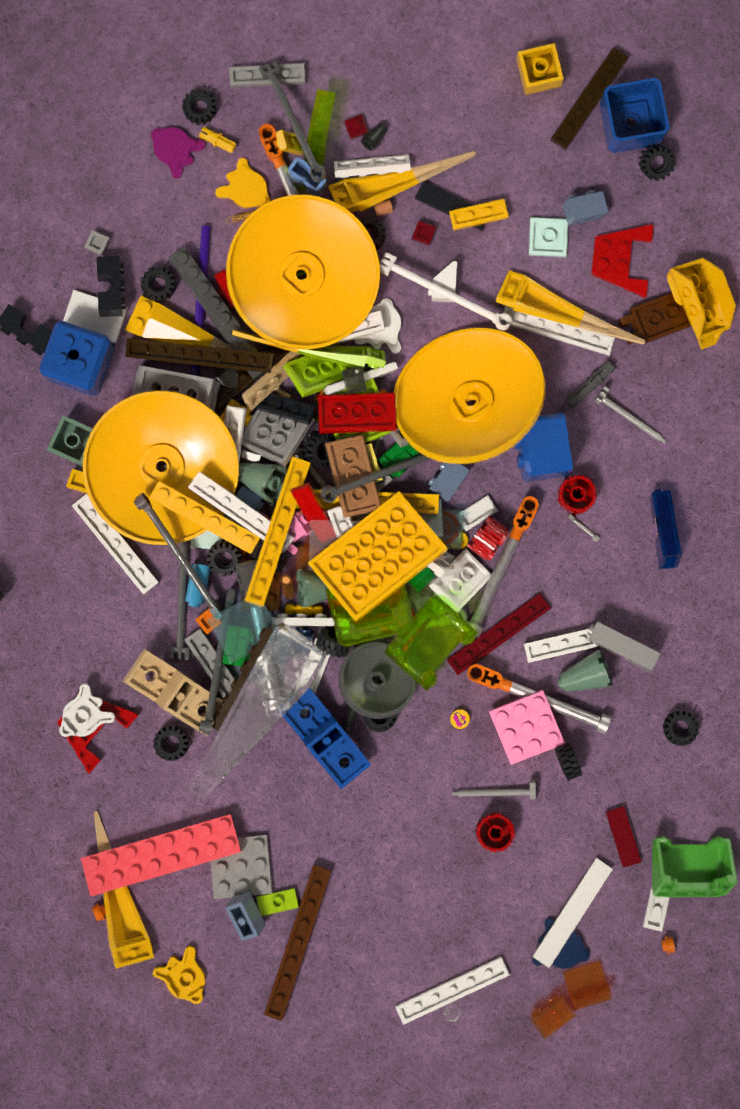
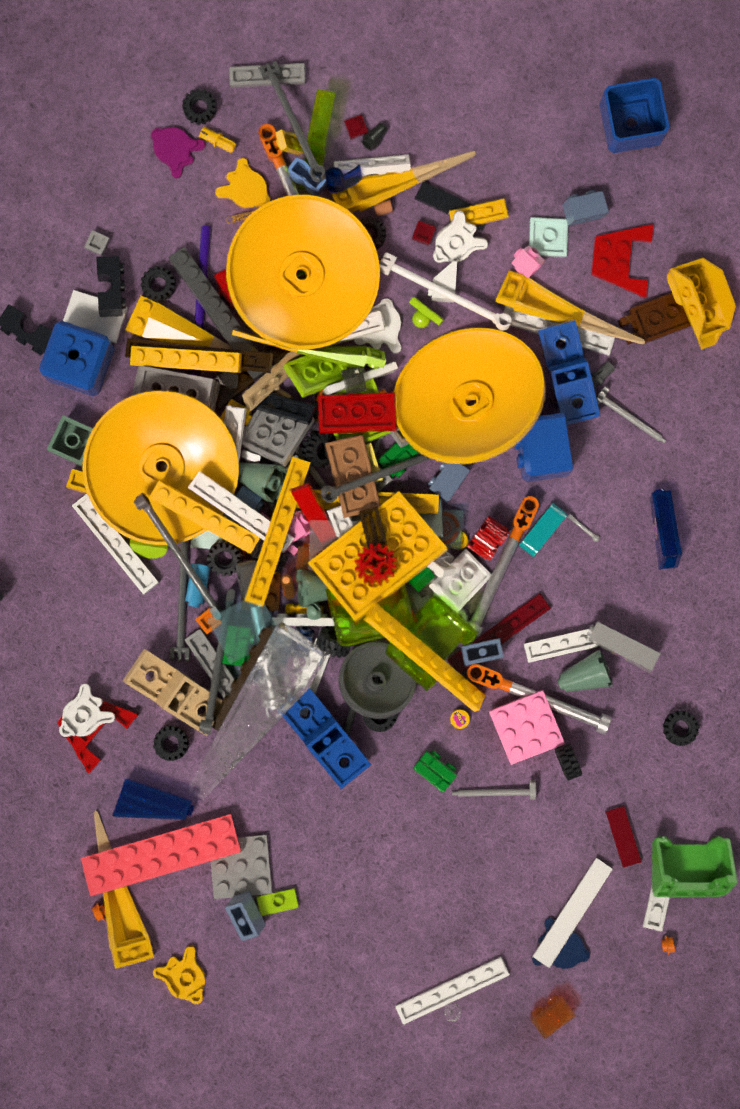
(145, 801): none -> clear blue slope
(148, 550): none -> lime tile
(186, 359): none -> yellow plate
(297, 942): reddish brown plate -> none
(314, 611): none -> sand green hinge
(339, 182): none -> clear blue panel
(368, 566): none -> red gear
(369, 511): none -> dark brown tile
(424, 314): none -> lime tile
(424, 657): none -> yellow plate
(435, 771): none -> green brick
(457, 240): none -> white tile
(478, 512): white tile -> none
(482, 652): none -> sand blue brick
(496, 821): red brick -> none
(527, 261): none -> bright pink brick
(539, 69): yellow brick -> none
(543, 530): none -> teal beam
(569, 372): none -> blue bracket
(587, 494): red brick -> none
(587, 985): clear orange hinge -> none
(589, 99): dark brown plate -> none
(647, 157): black tyre -> none

